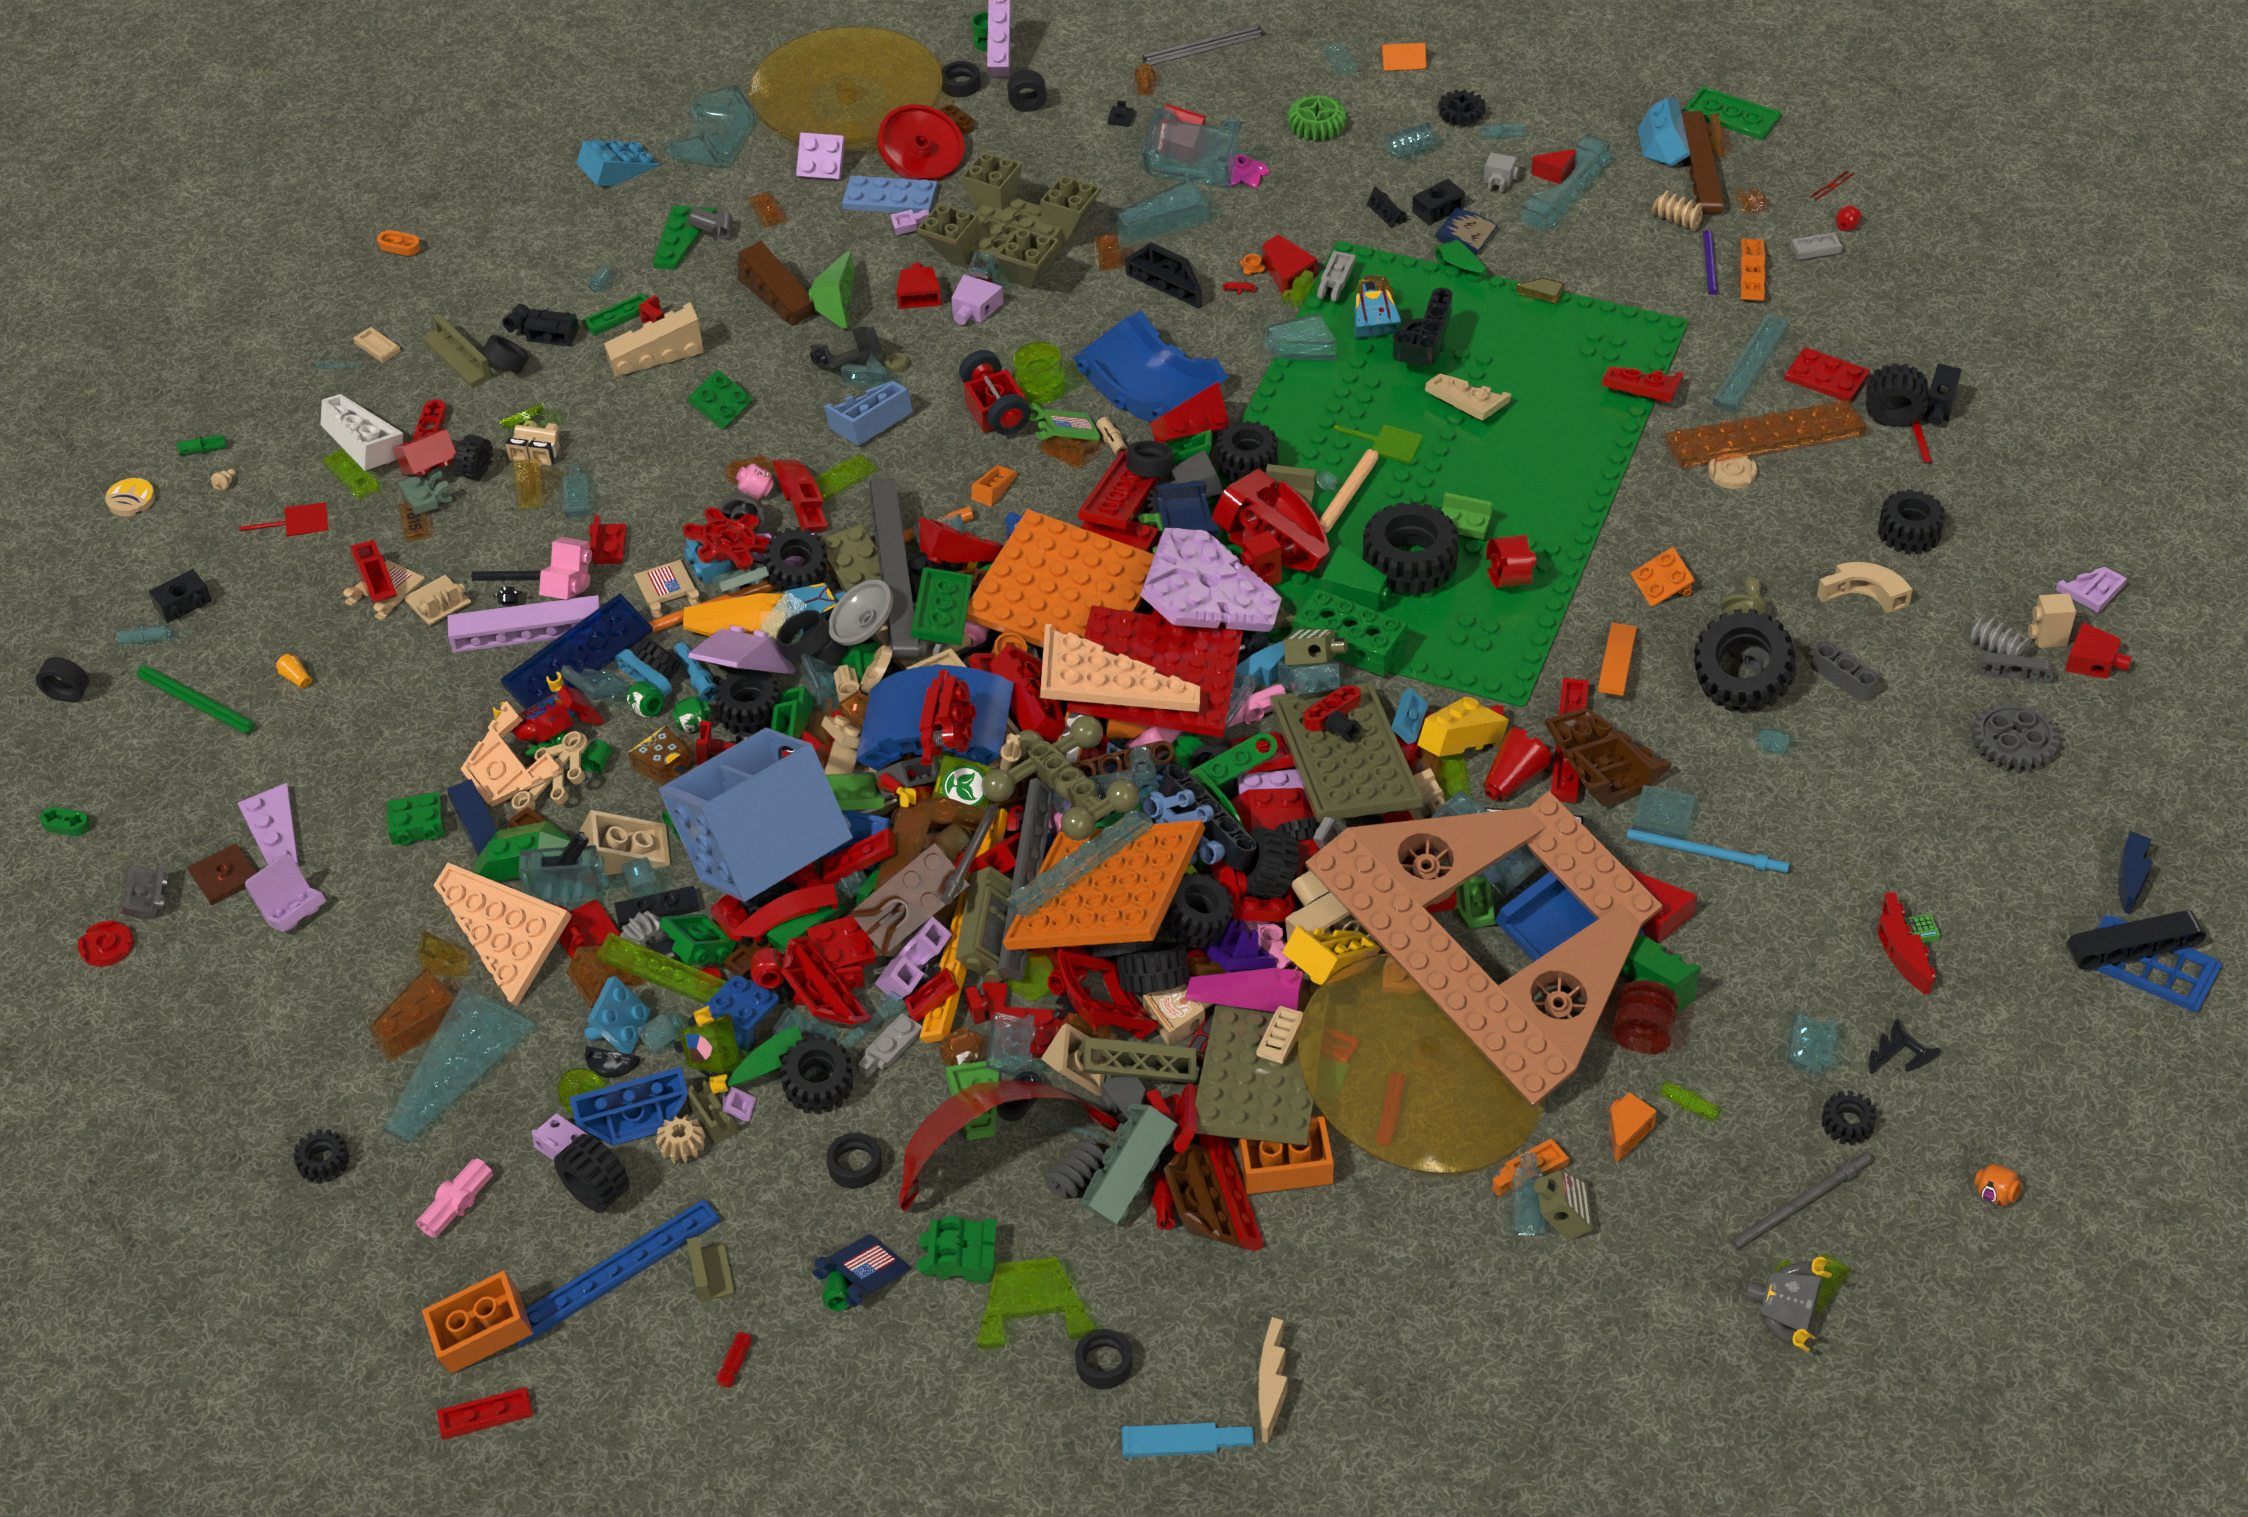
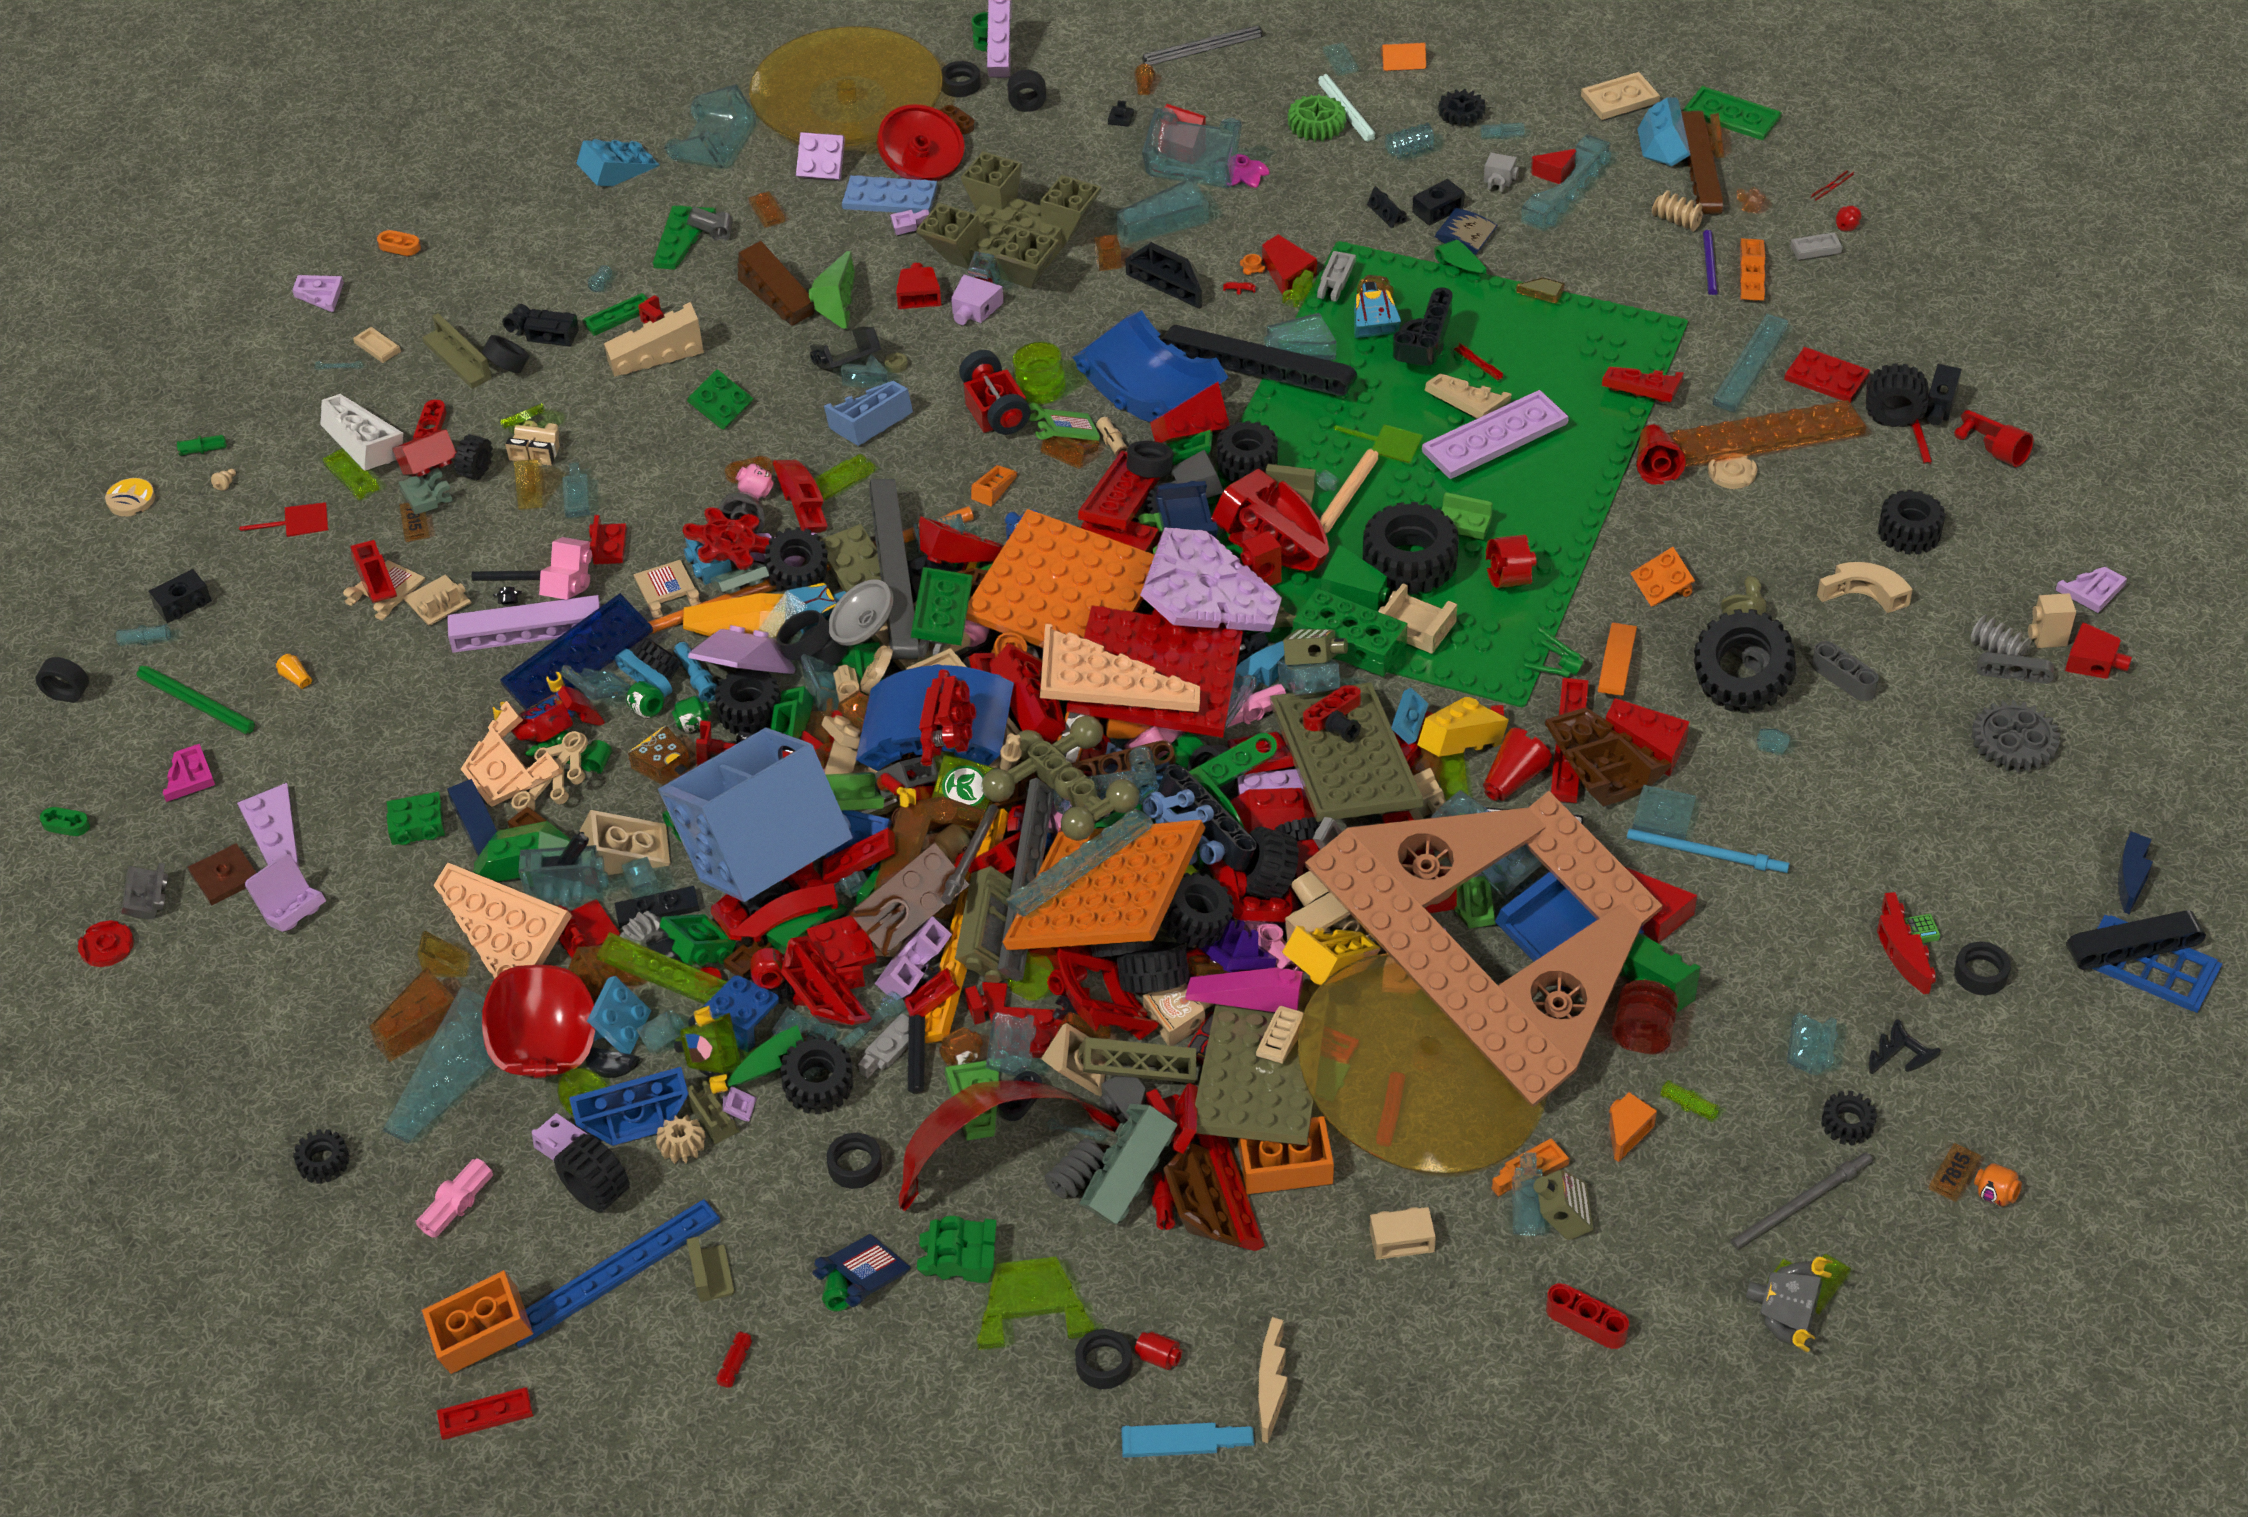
(187, 773): none -> dark pink wing
(319, 290): none -> lavender wing
(537, 1021): none -> red piece
(916, 1054): none -> black axle
(1158, 1350): none -> red brick
(1263, 360): none -> black beam
(1351, 113): none -> light aqua axle
(1402, 1233): none -> tan piece
(1425, 622): none -> tan panel
(1490, 369): none -> red piece
(1494, 434): none -> lavender plate
(1569, 661): none -> green plant
(1580, 1304): none -> red beam
(1620, 95): none -> tan plate
(1650, 728): none -> red wedge
(1659, 456): none -> red cone
(1954, 1172): none -> clear orange tile
(1979, 984): none -> black tyre
(2002, 441): none -> red piece

